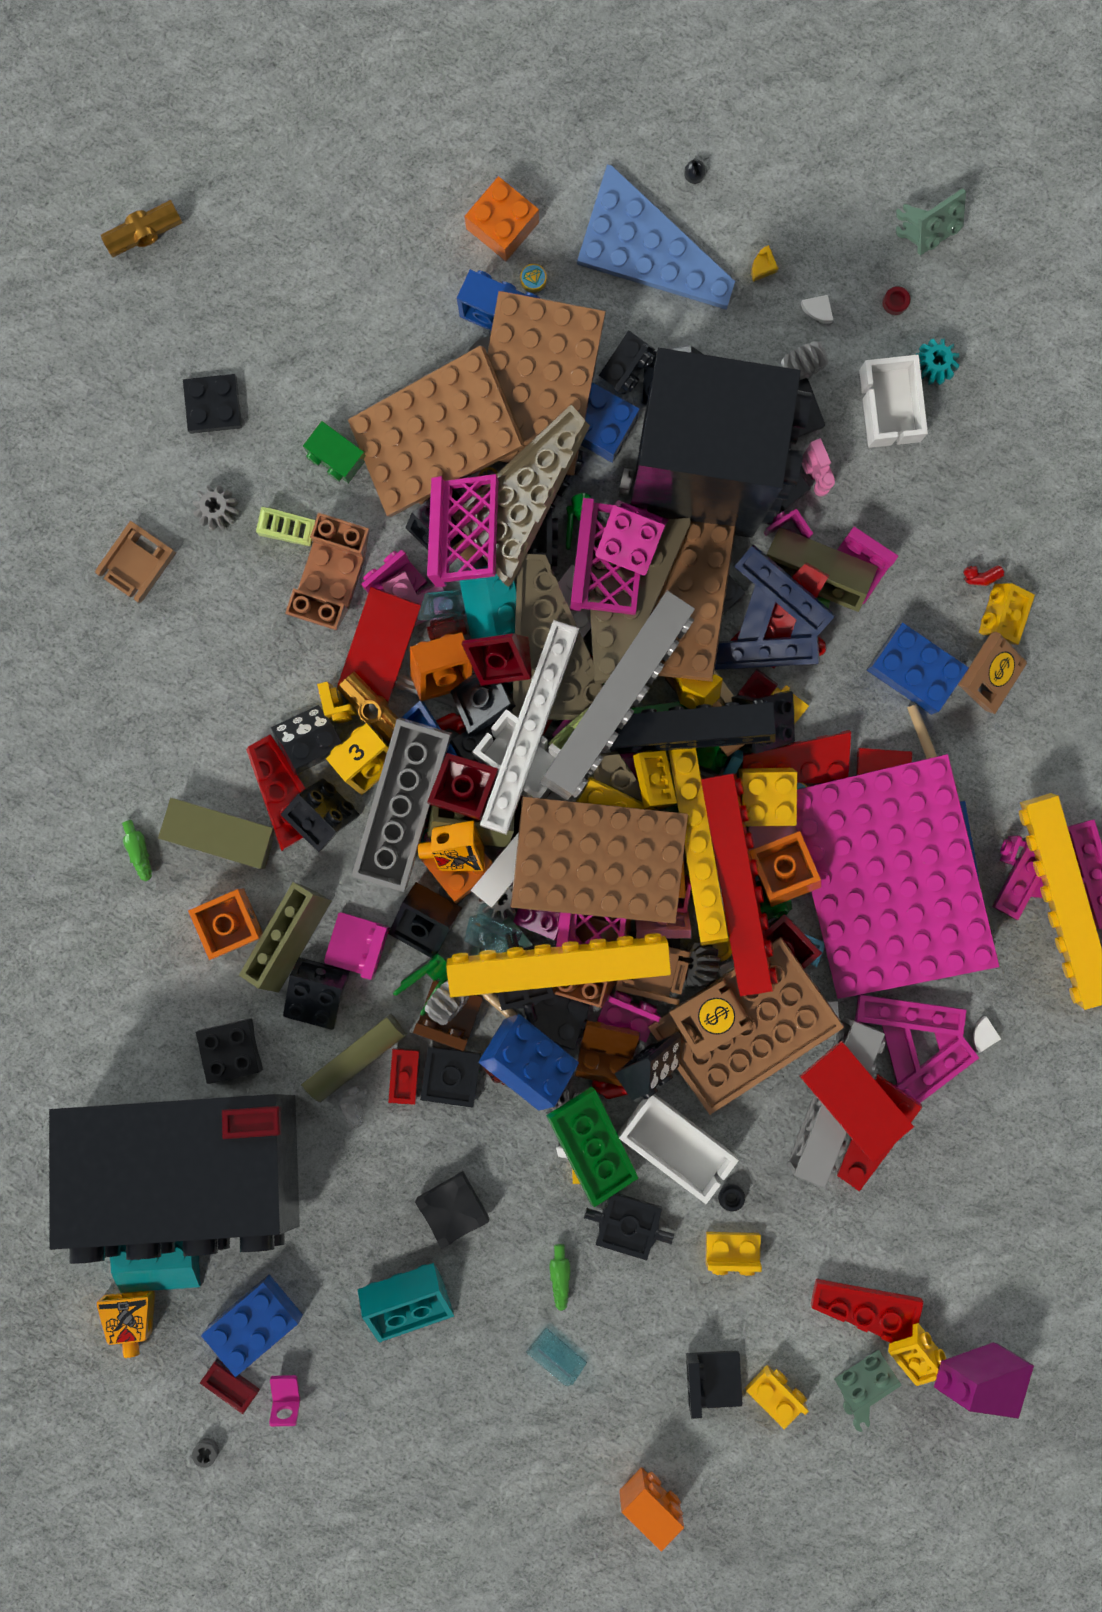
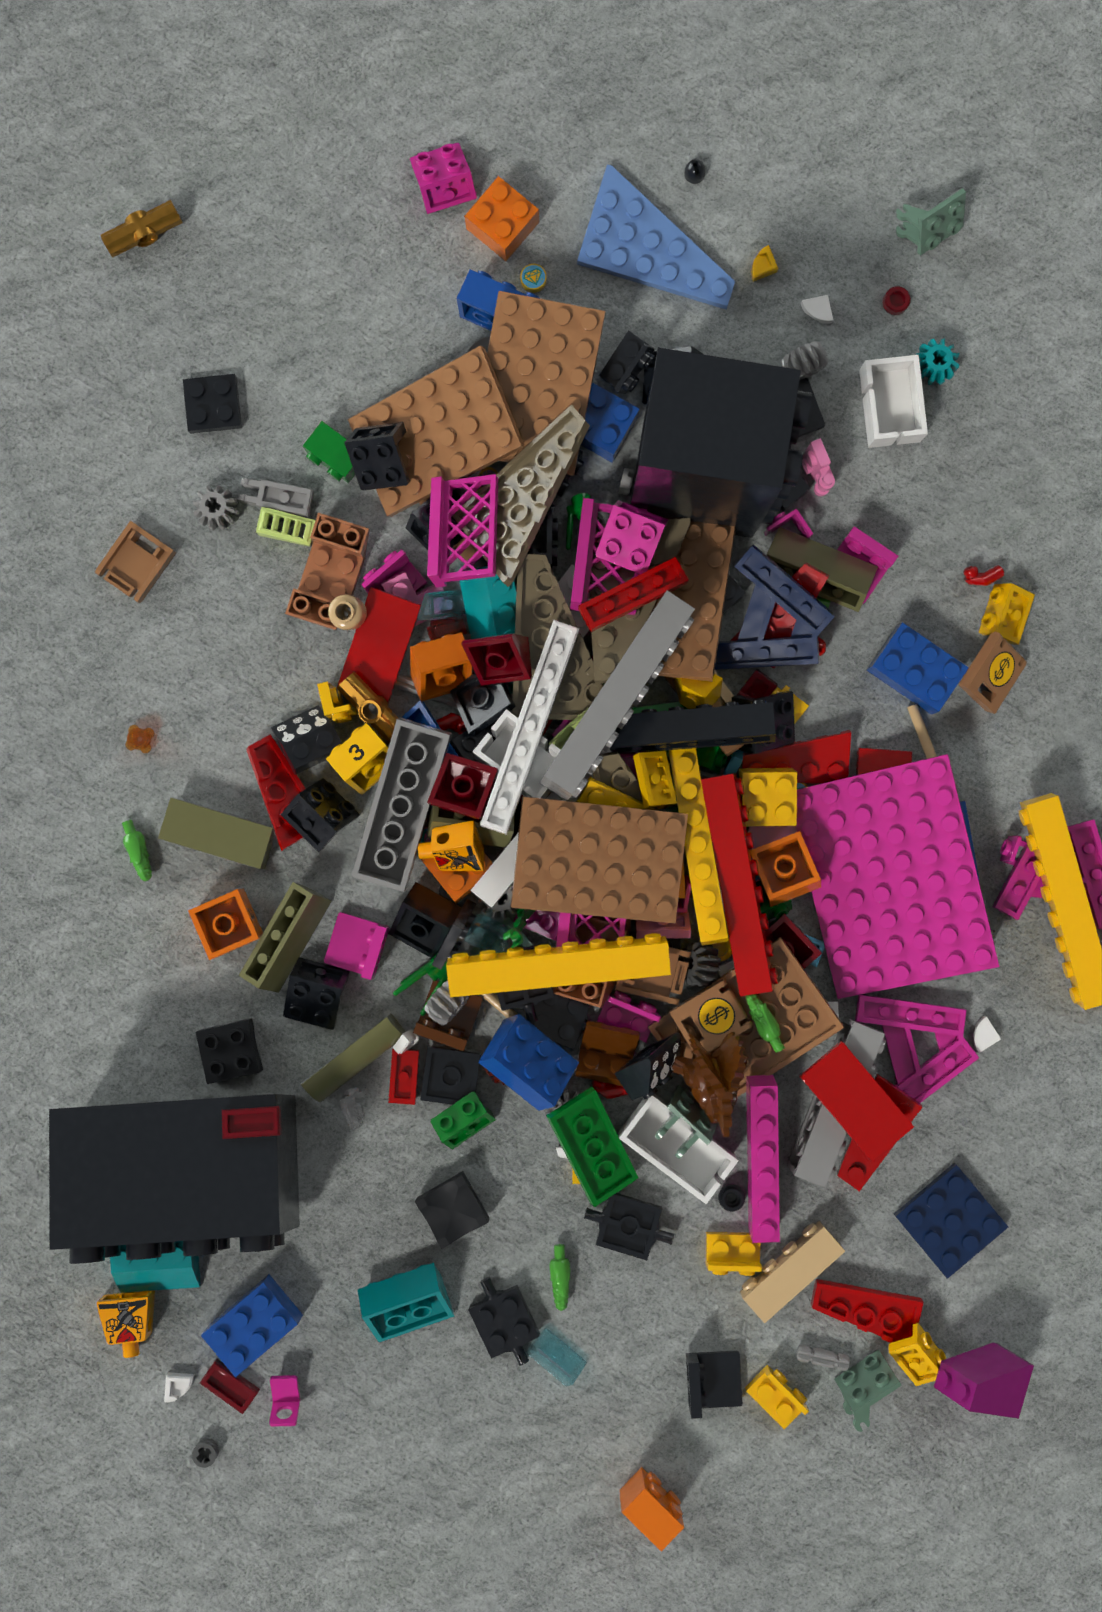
(132, 739): none -> clear orange plate
(177, 1385): none -> white tile
(278, 497): none -> light grey hinge
(340, 607): none -> tan head
(377, 456): none -> black bracket
(406, 1041): none -> white tile
(443, 177): none -> dark pink bracket
(456, 934): none -> black plate
(462, 1120): none -> green bracket
(504, 1321): none -> black plate
(519, 924): none -> green piece
(633, 594): none -> red plate
(685, 1105): none -> sand green plate
(715, 1078): none -> reddish brown piece
(763, 1158): none -> dark pink brick
(765, 1022): none -> bright green piece
(791, 1271): none -> tan brick
(823, 1357): none -> light grey axle
(950, 1220): none -> dark blue plate

